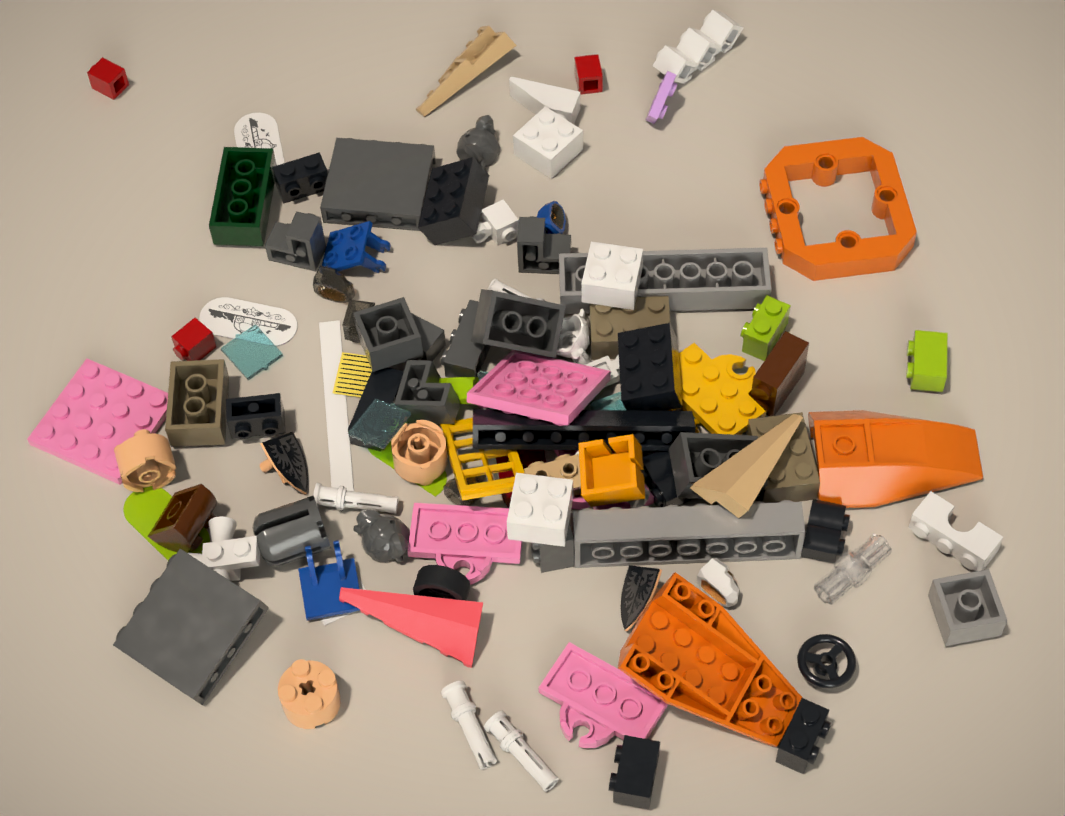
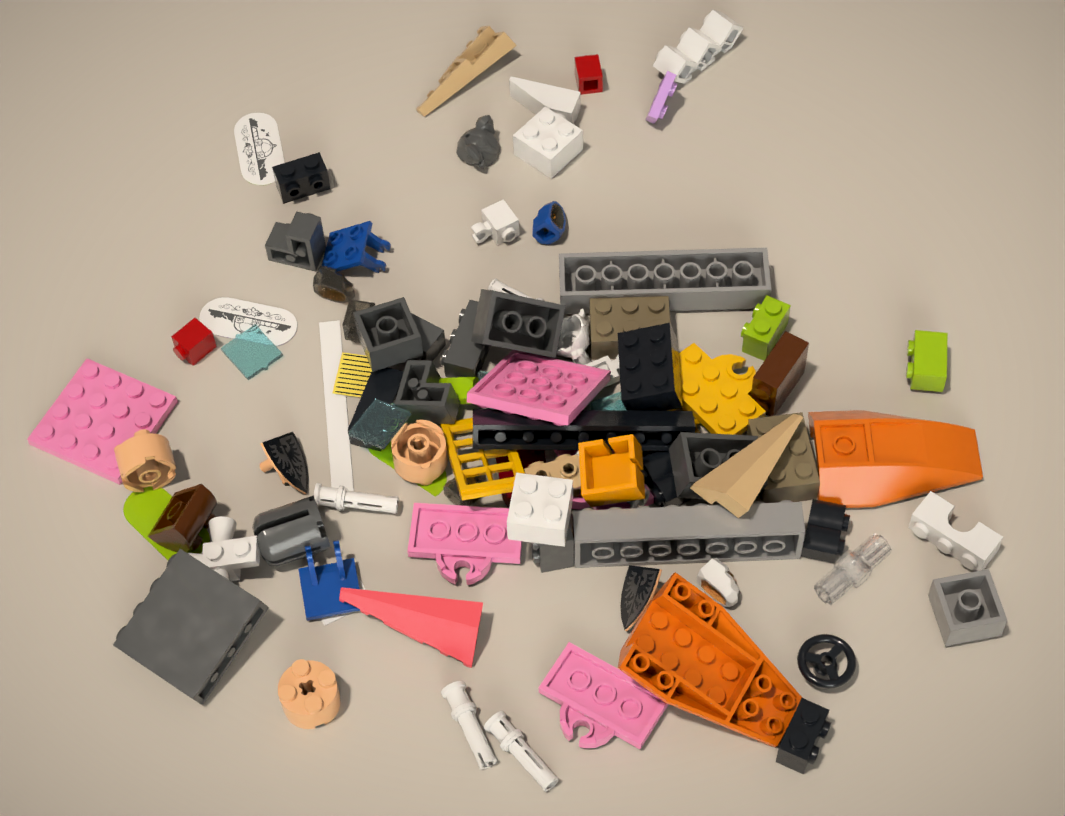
(108, 78): red brick -> none
(197, 403): dark tan brick -> none
(243, 196): dark green brick -> none
(255, 416): black brick -> none
(377, 183): dark grey panel -> none
(382, 535): dark grey hair -> none
(441, 583): black tyre -> none
(453, 201): black brick -> none
(538, 250): dark grey brick -> none
(612, 275): white brick -> none
(636, 771): black brick -> none
(849, 252): orange panel -> none

